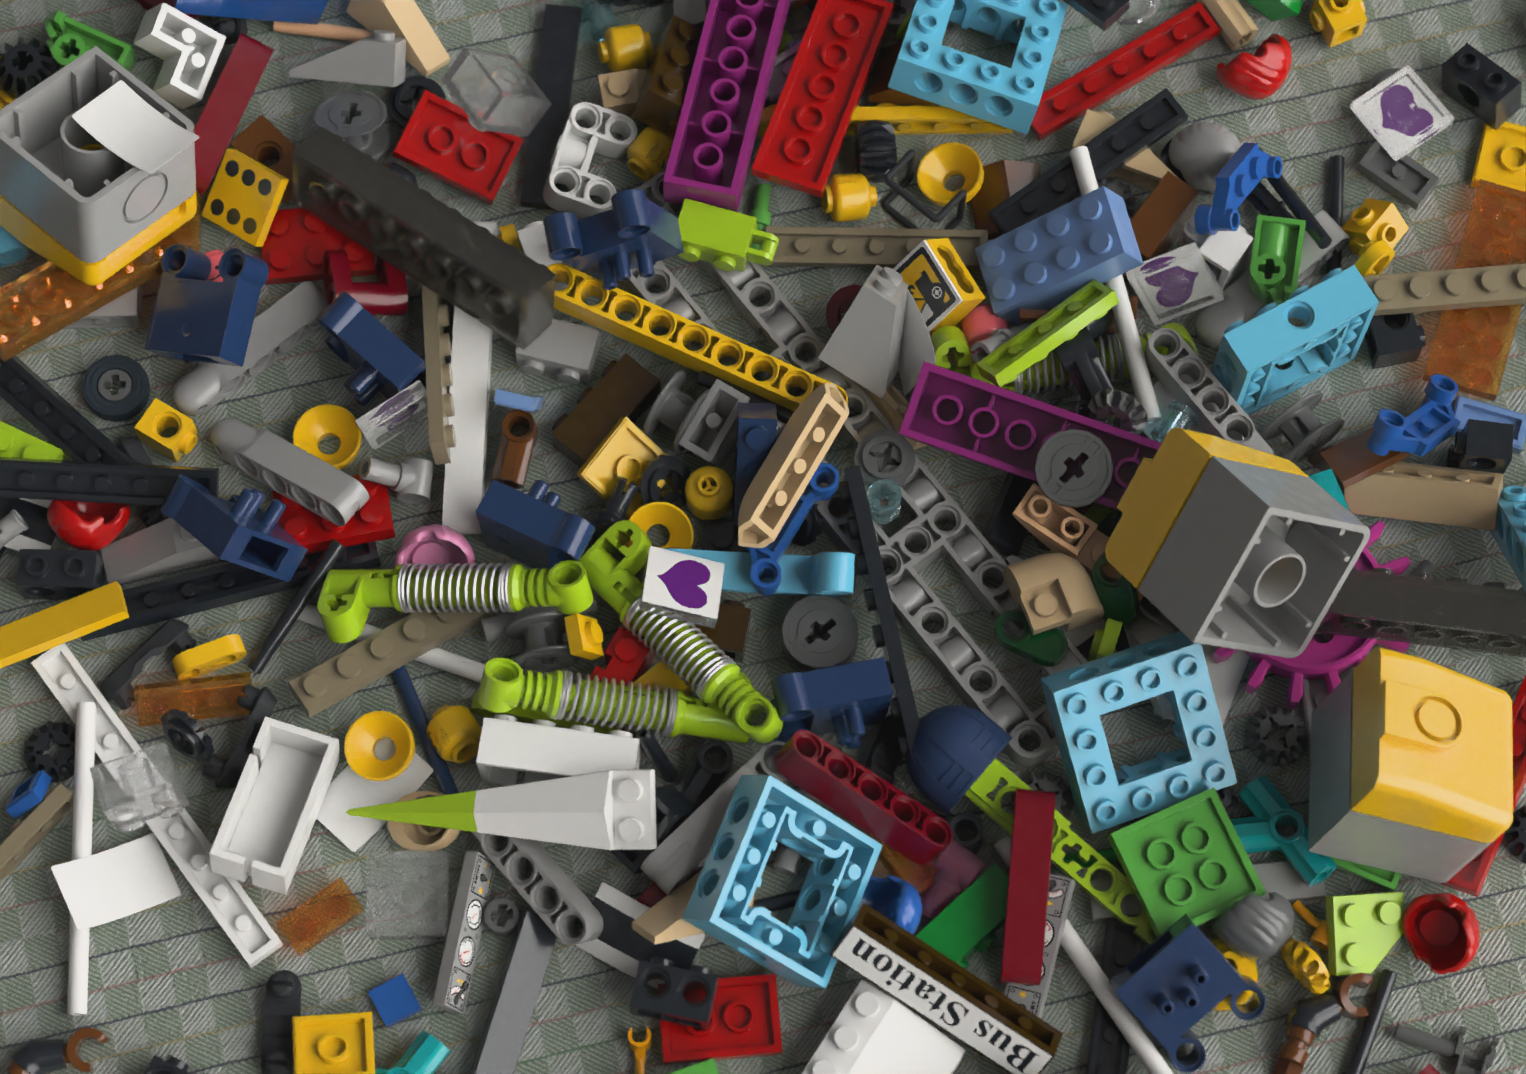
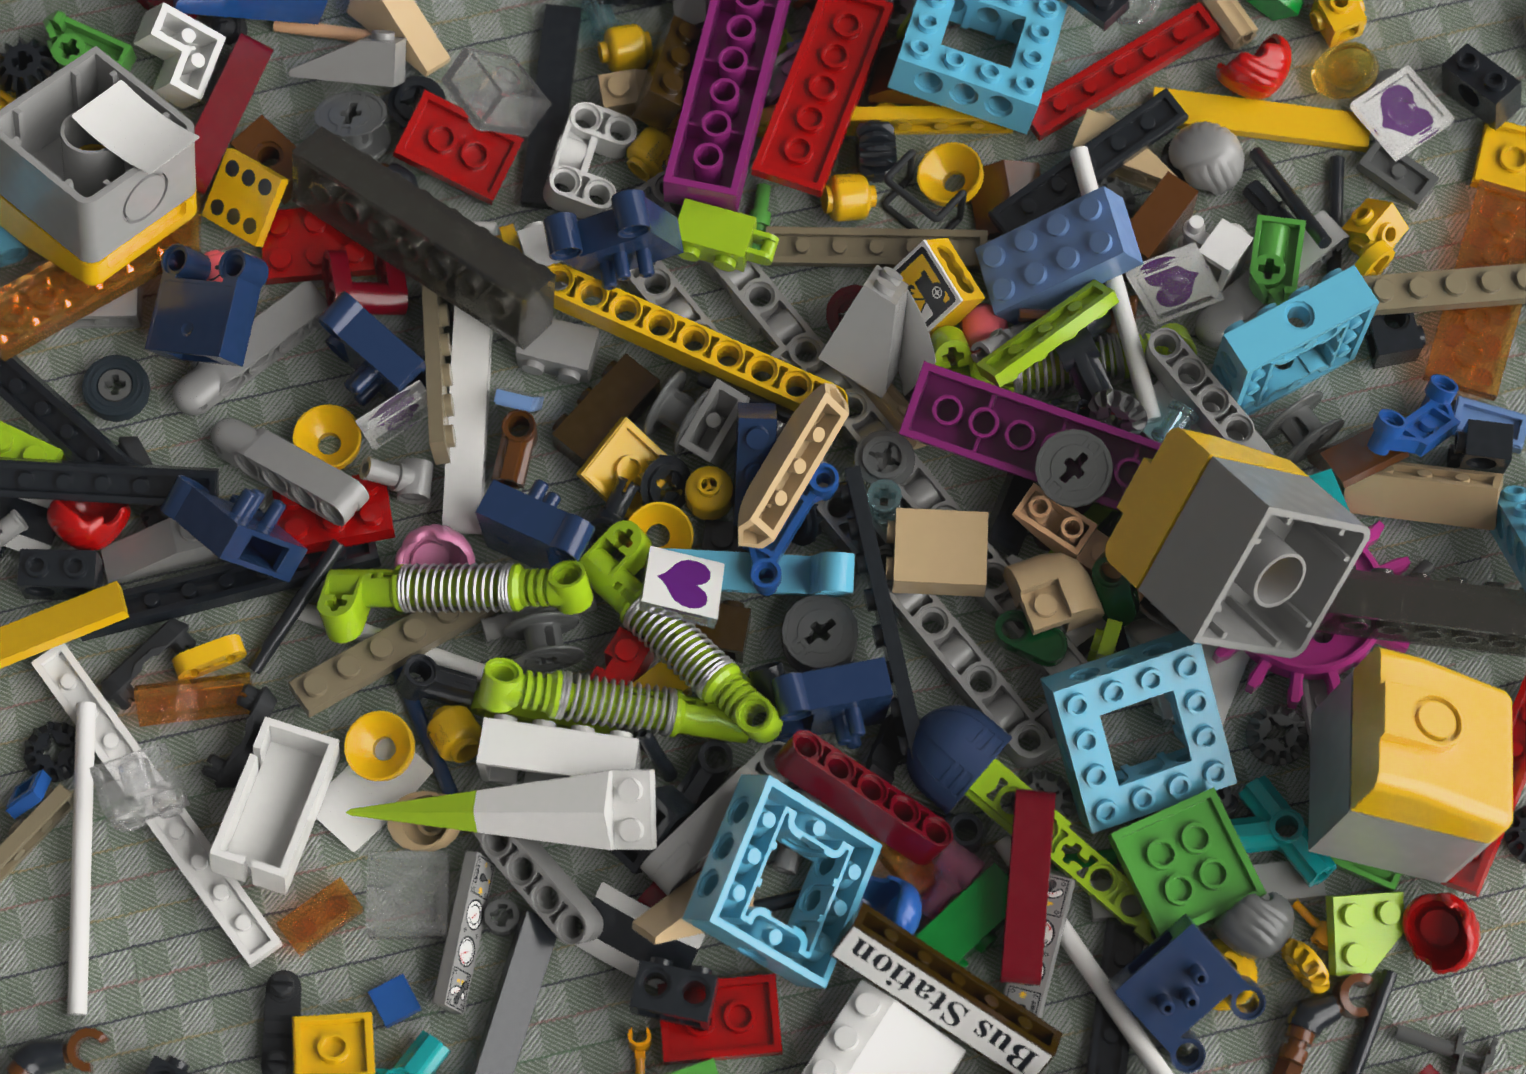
(116, 882): white sticker -> none
(156, 420): yellow brick -> none
(187, 735): black gear -> none
(439, 682): none -> black piece
(584, 636): yellow plate -> none
(762, 677): none -> black pin
(938, 552): none -> tan brick
(1233, 186): blue plate -> none
(1275, 120): none -> yellow tile
(1345, 71): none -> clear yellow hat

